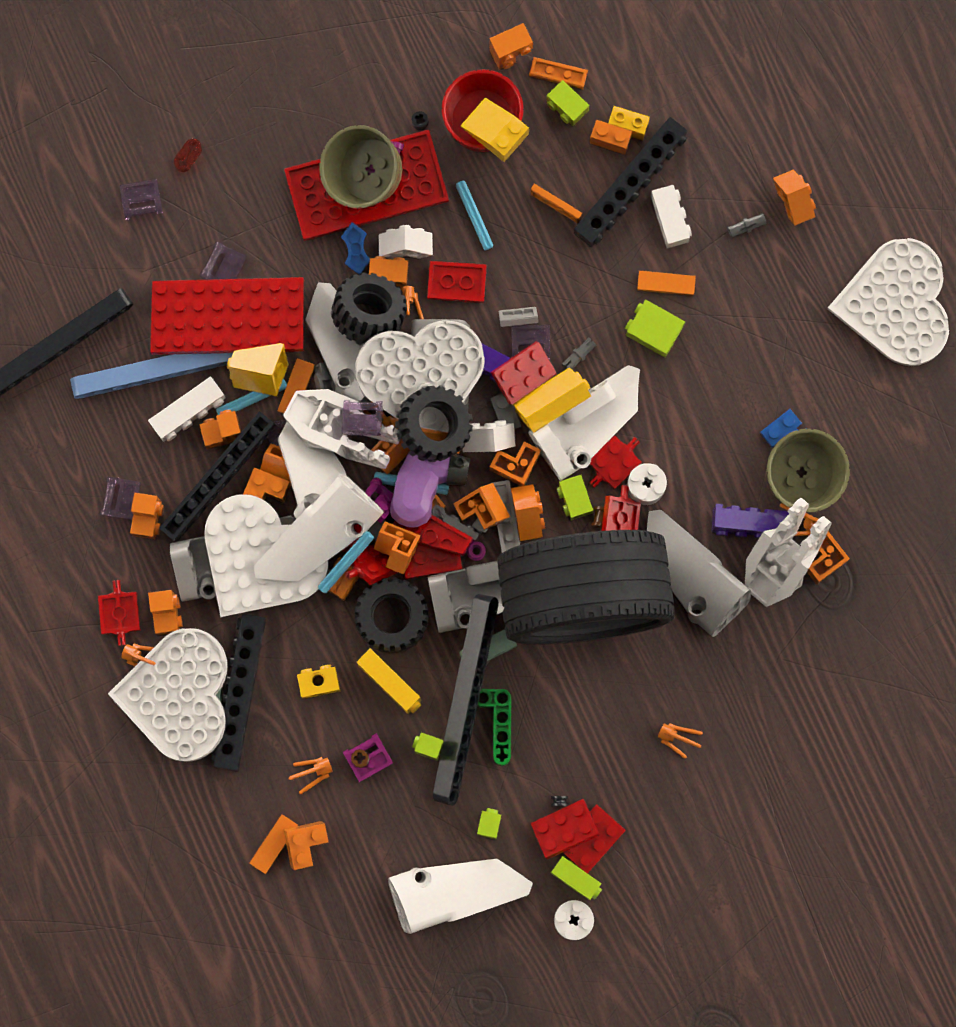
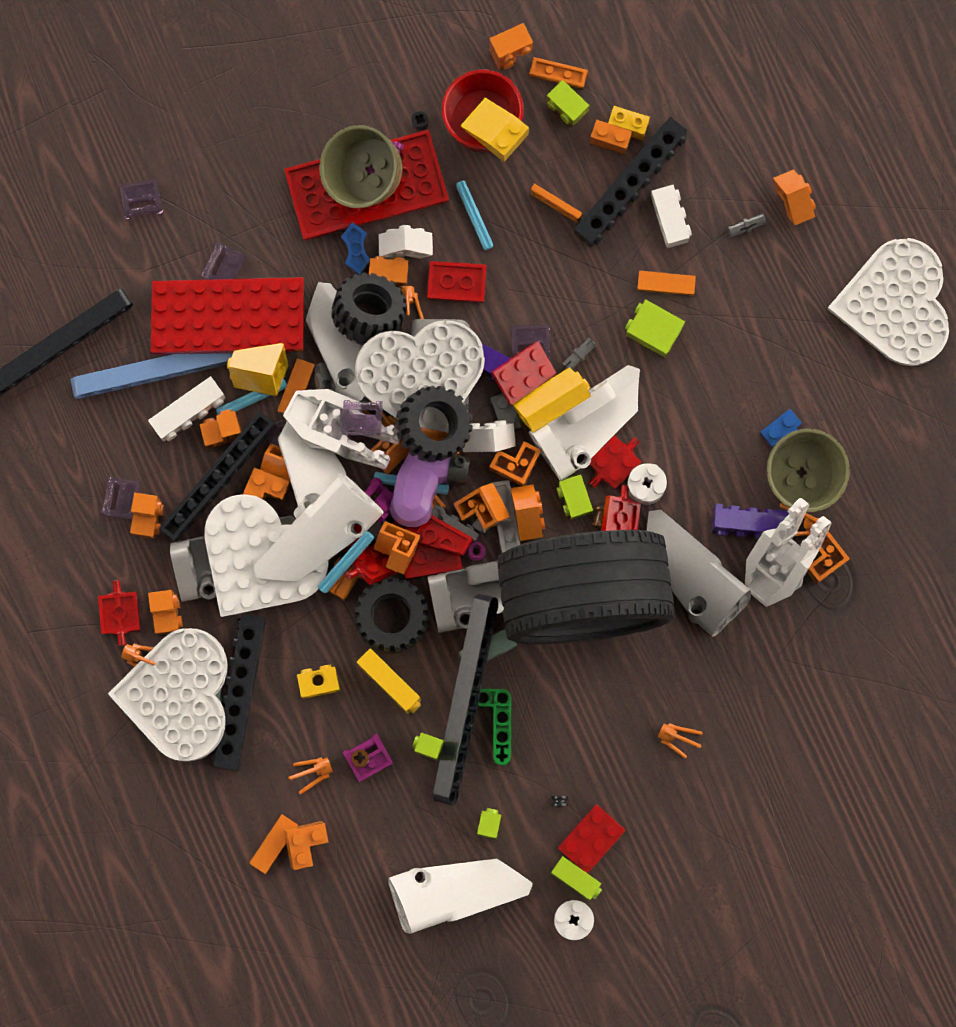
(191, 158): clear red beam -> none
(518, 316): light grey plate -> none
(565, 829): red plate -> none

